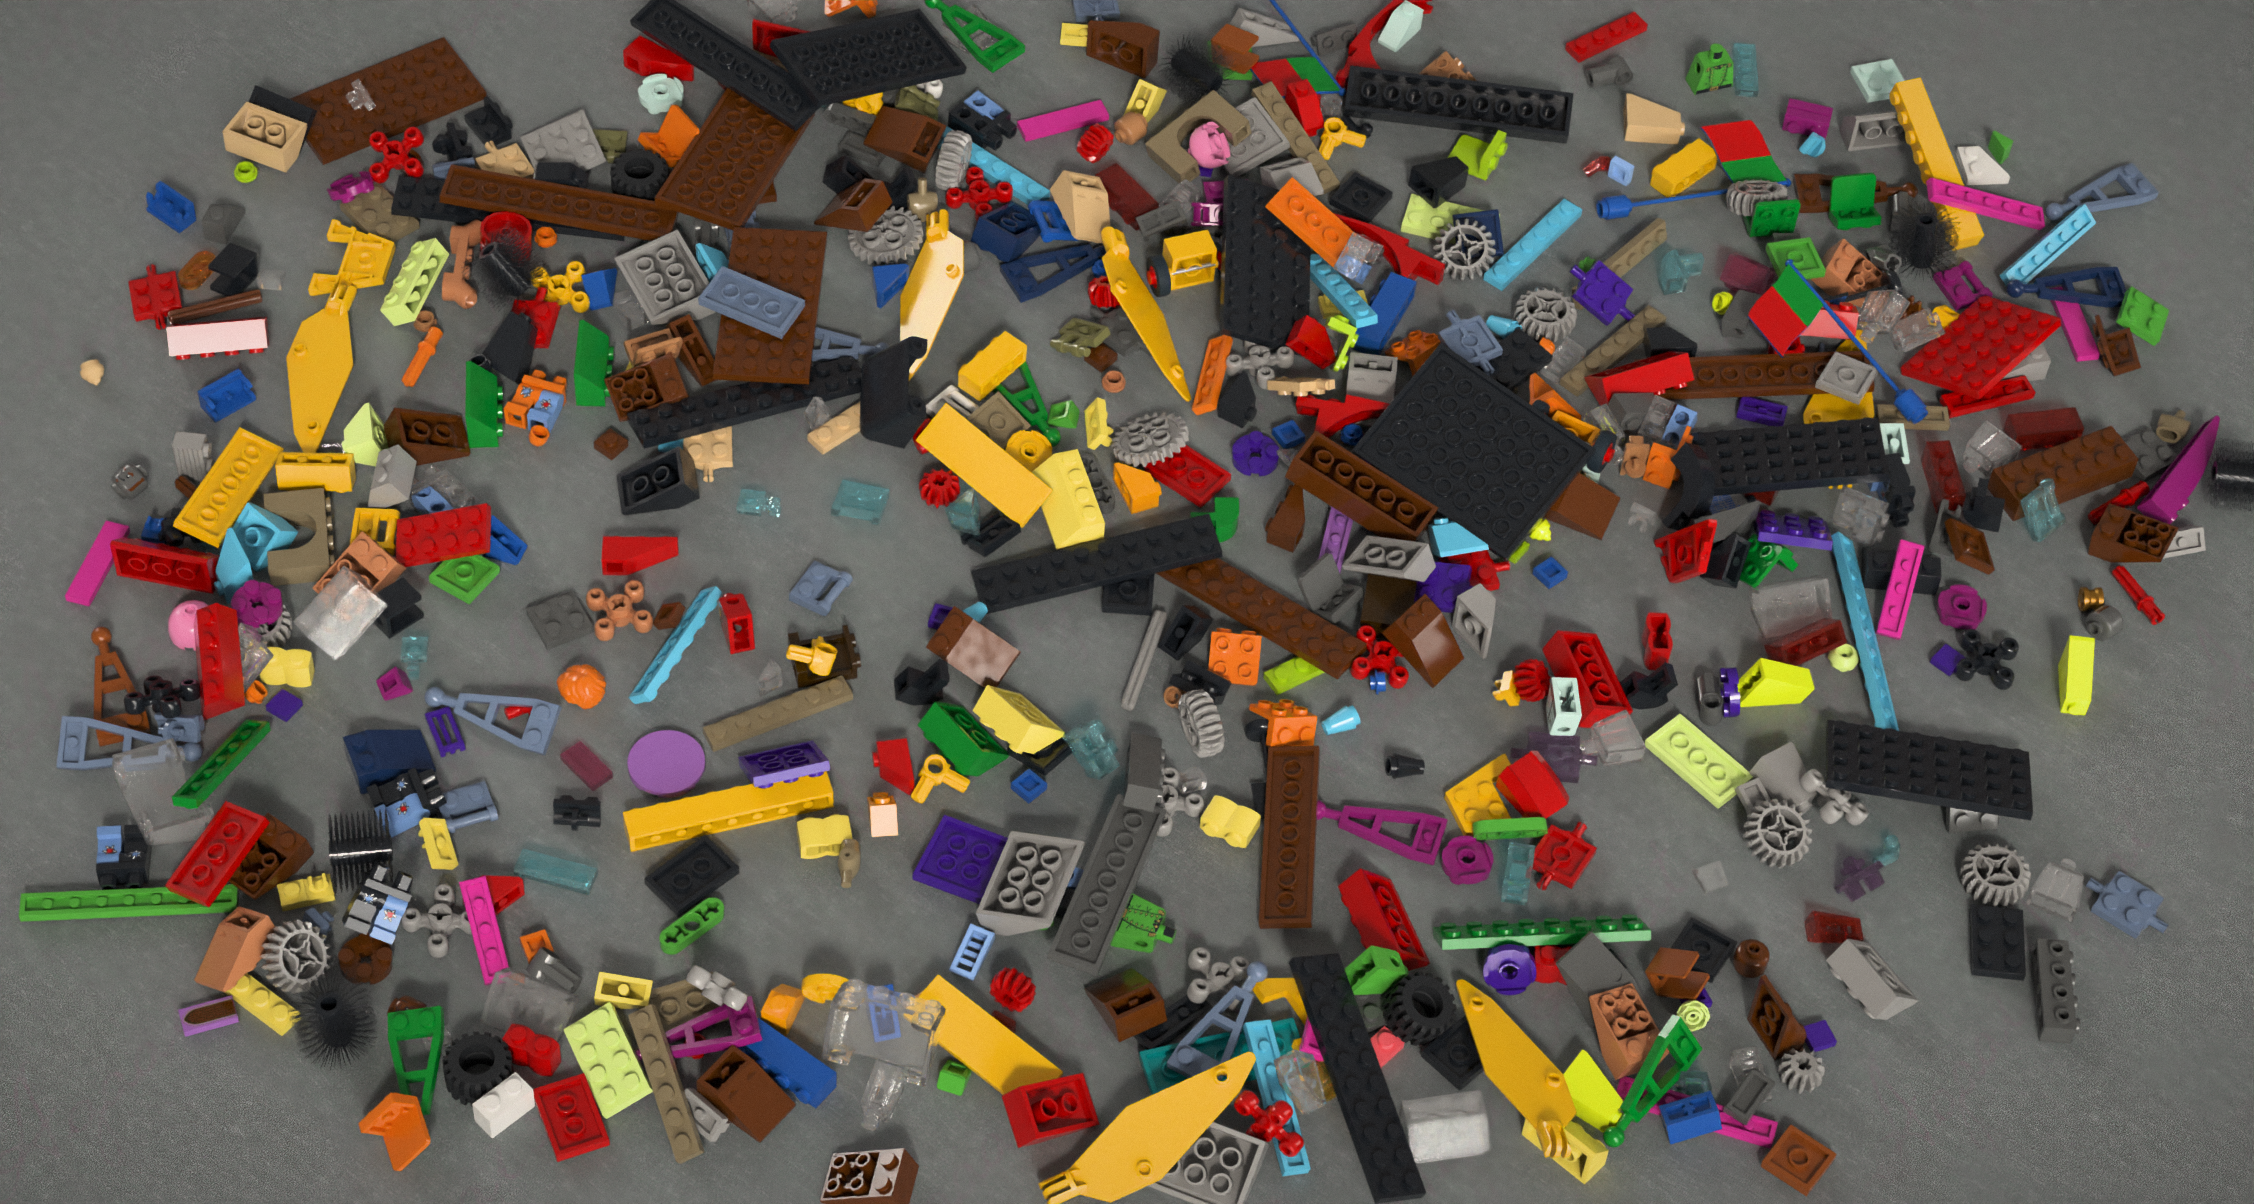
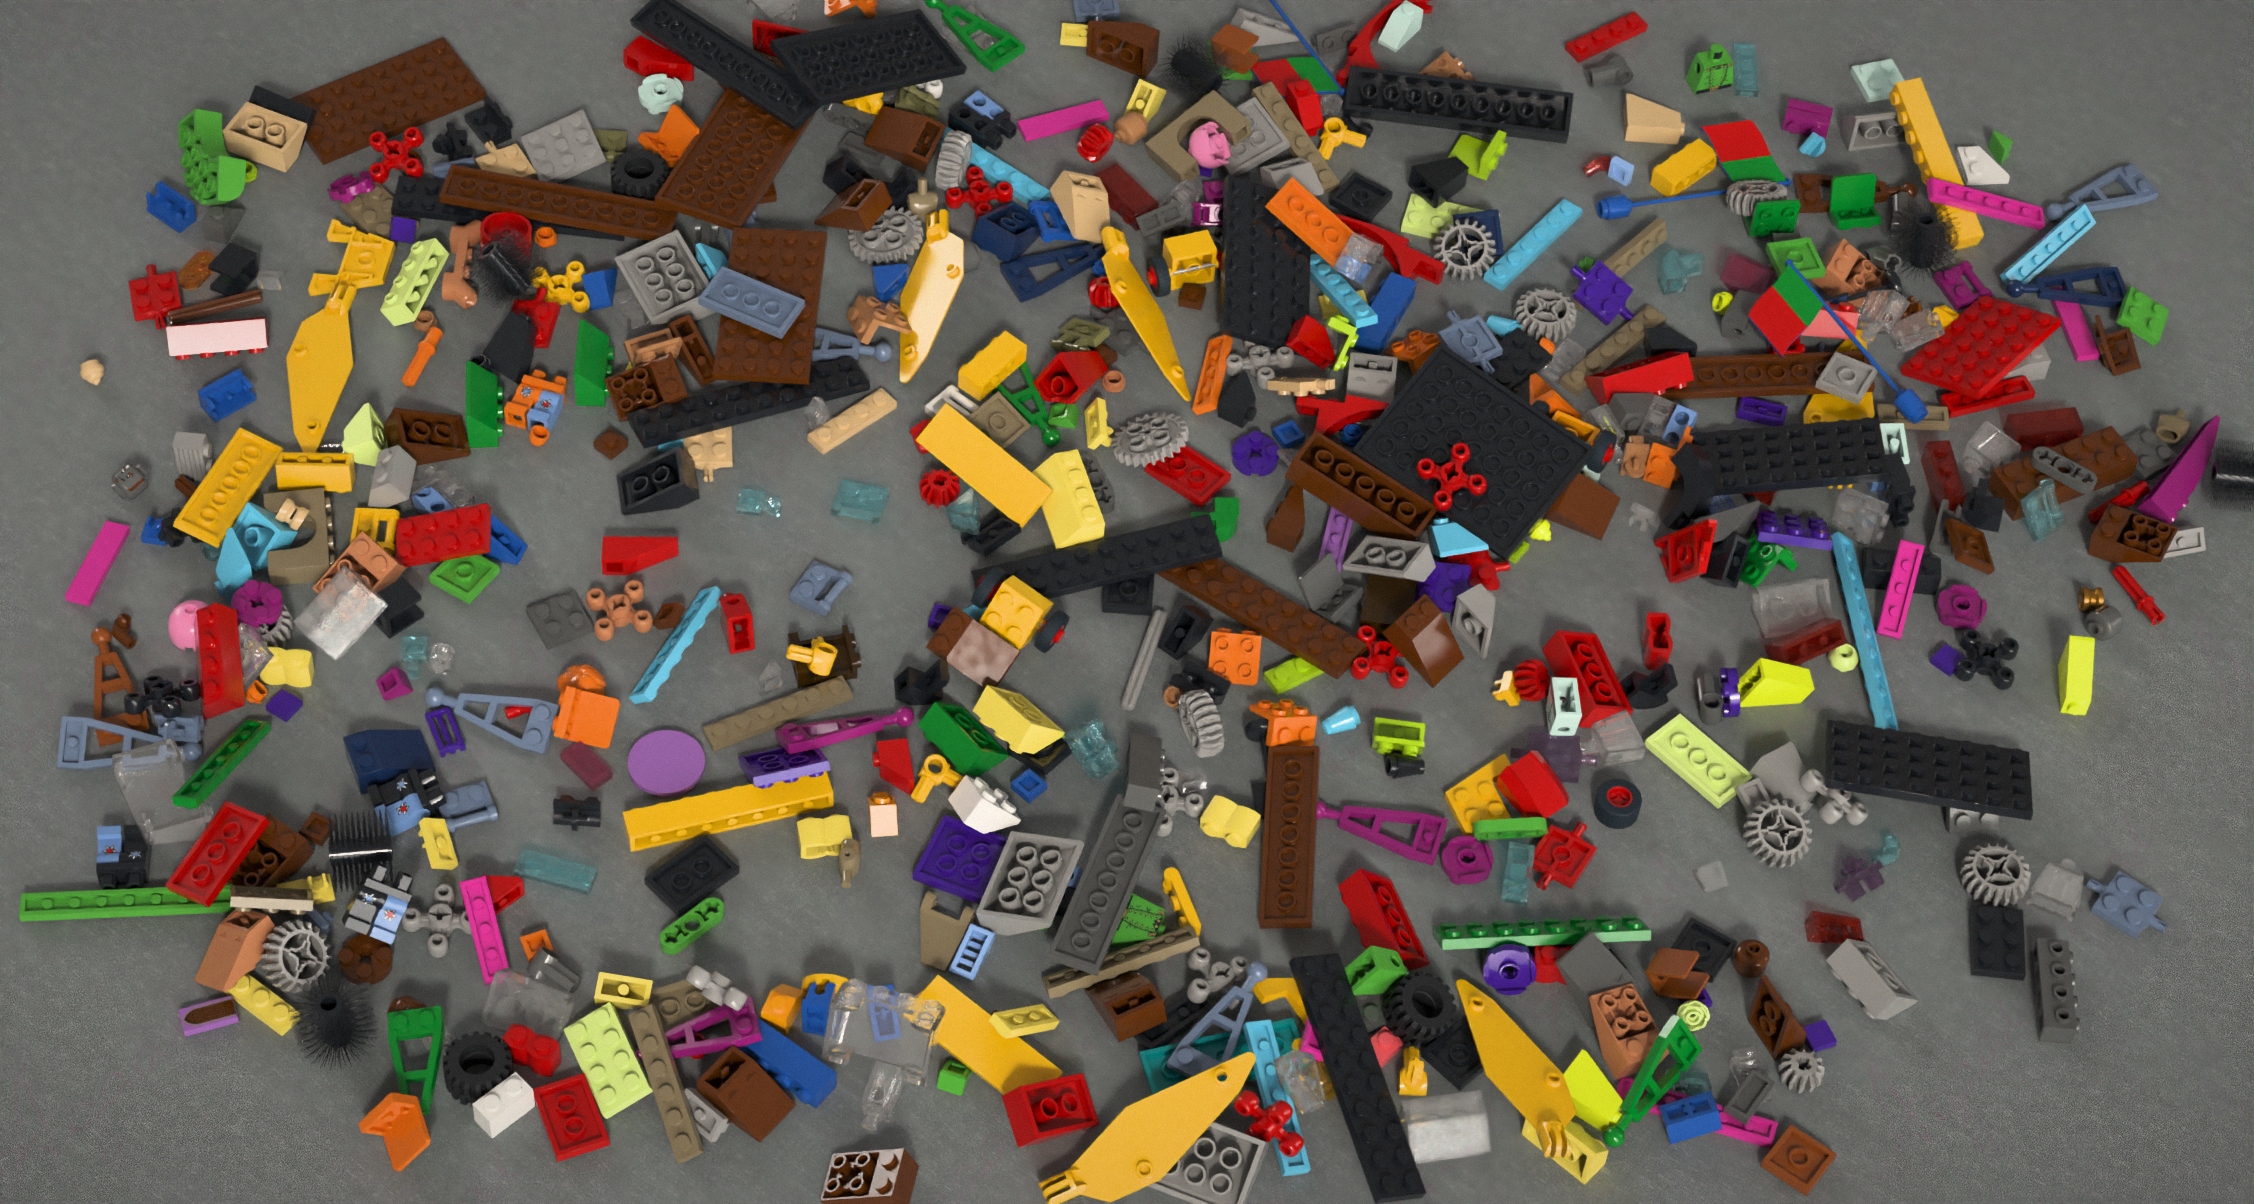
(121, 631): none -> reddish brown arm
(165, 564): red slope -> none
(209, 169): none -> bright green brick
(271, 899): none -> dark tan plate
(287, 511): none -> tan wheel
(316, 829): none -> reddish brown plate
(360, 96): clear tile -> none
(402, 230): none -> dark purple tile
(440, 658): none -> clear wheel
(561, 173): black slope -> none
(586, 717): none -> orange bracket
(796, 737): none -> magenta plate
(816, 1009): none -> blue hinge
(870, 313): none -> medium nougat bracket
(886, 408): black windscreen -> none
(940, 933): none -> dark tan flag
(983, 807): none -> white slope
(1012, 989): red gear -> none
(1017, 611): none -> yellow brick
(1023, 1021): none -> light yellow plate
(1032, 443): yellow plate -> none
(1070, 376): none -> red slope
(1123, 960): none -> dark tan plate
(1136, 488): light orange slope -> none
(1180, 900): none -> yellow plate
(1192, 296): none -> reddish brown plate
(1378, 682): blue plate -> none
(1398, 737): none -> lime bracket
(1412, 1078): none -> yellow axle
(1456, 482): none -> red gear
(1550, 572): blue plate -> none
(1617, 803): none -> black wheel
(2045, 466): none -> dark grey beam

